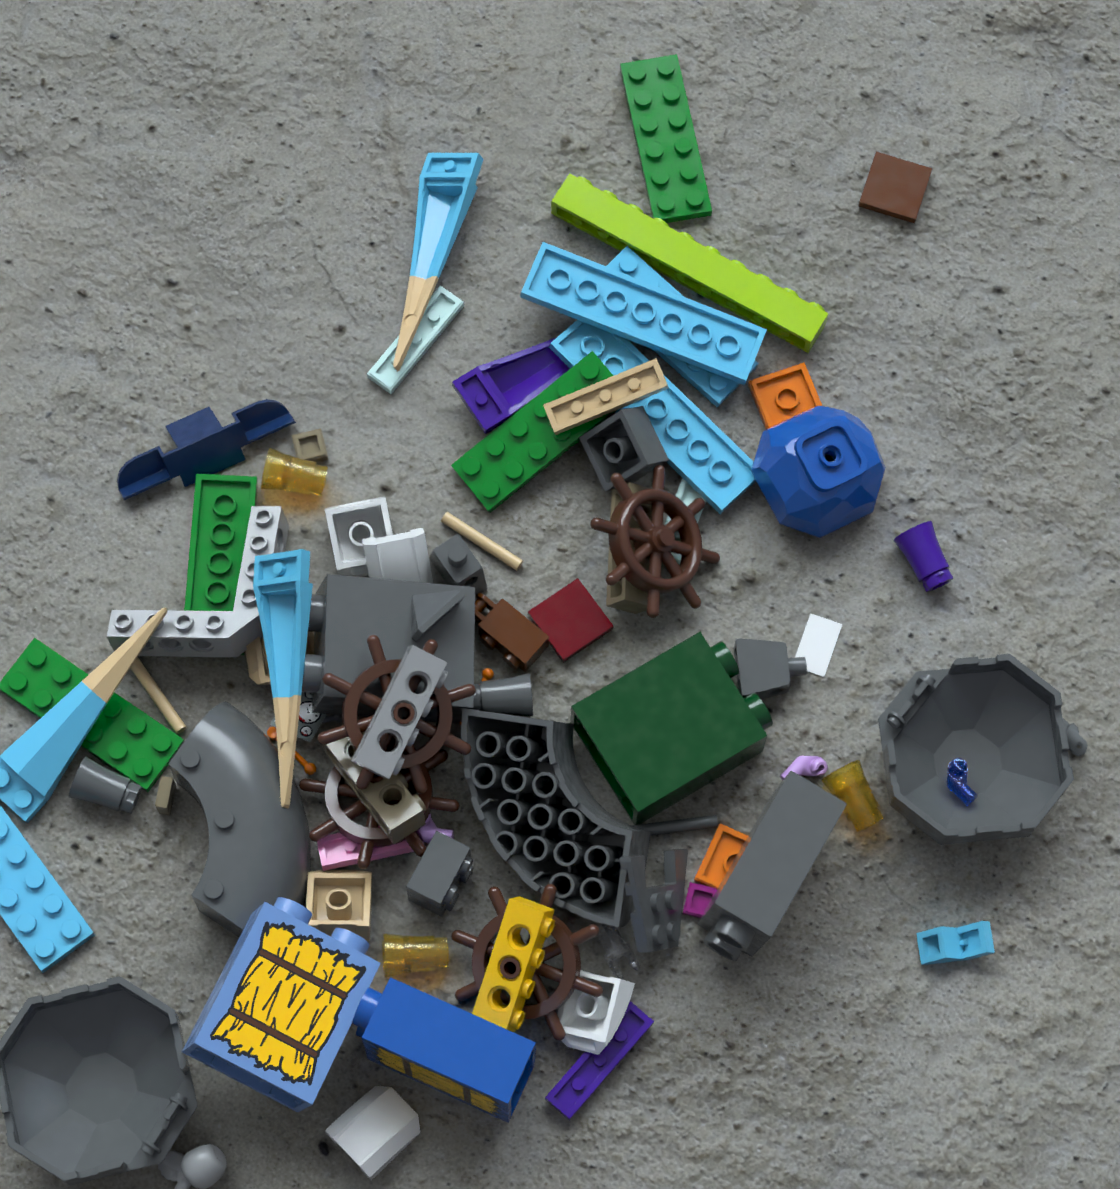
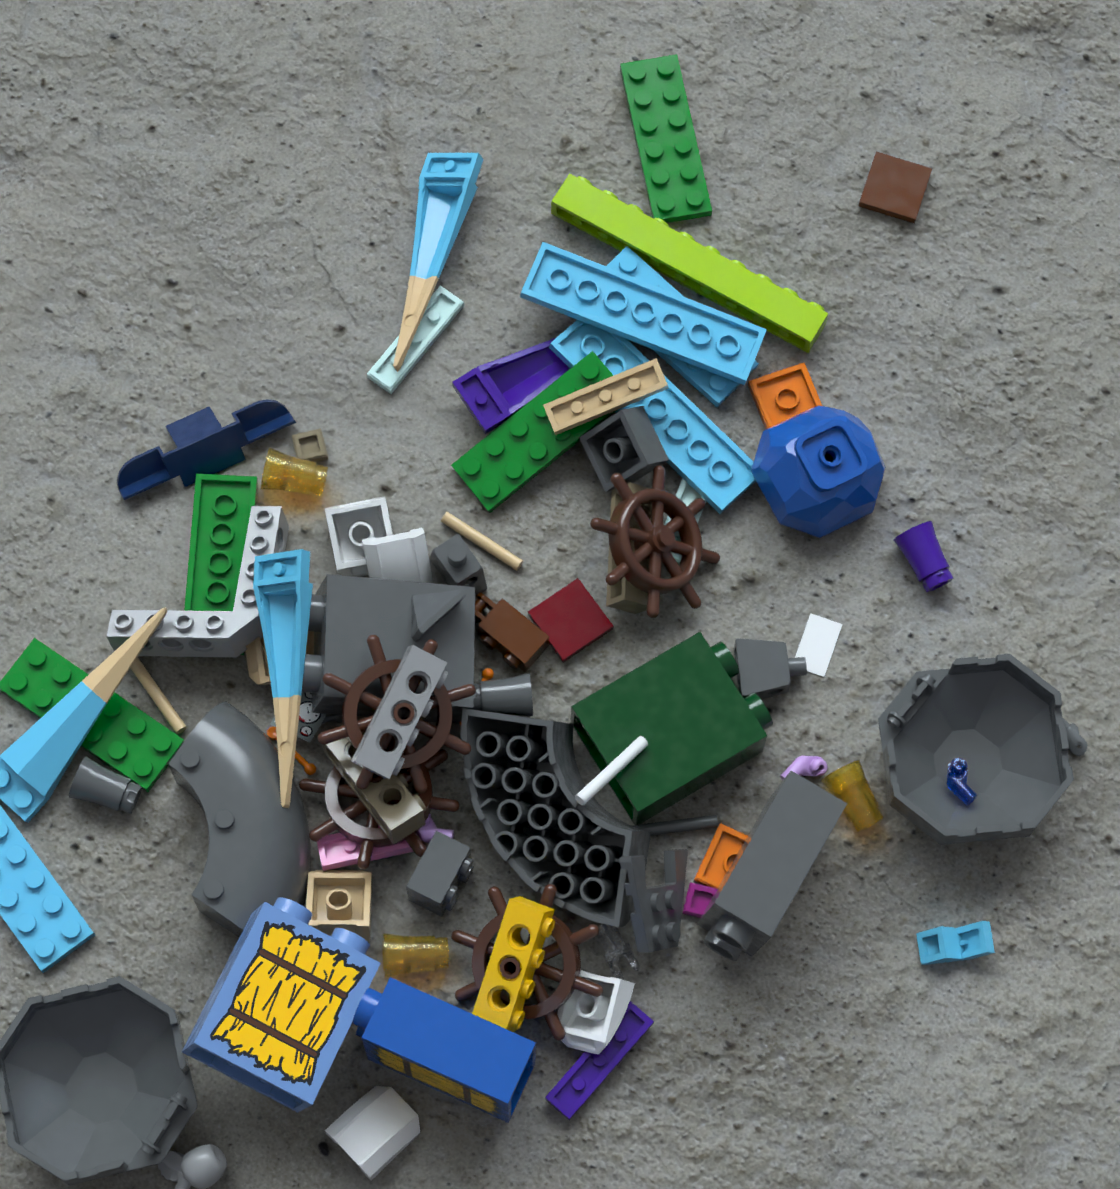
(165, 795): dark tan tile -> none
(611, 770): none -> white bar

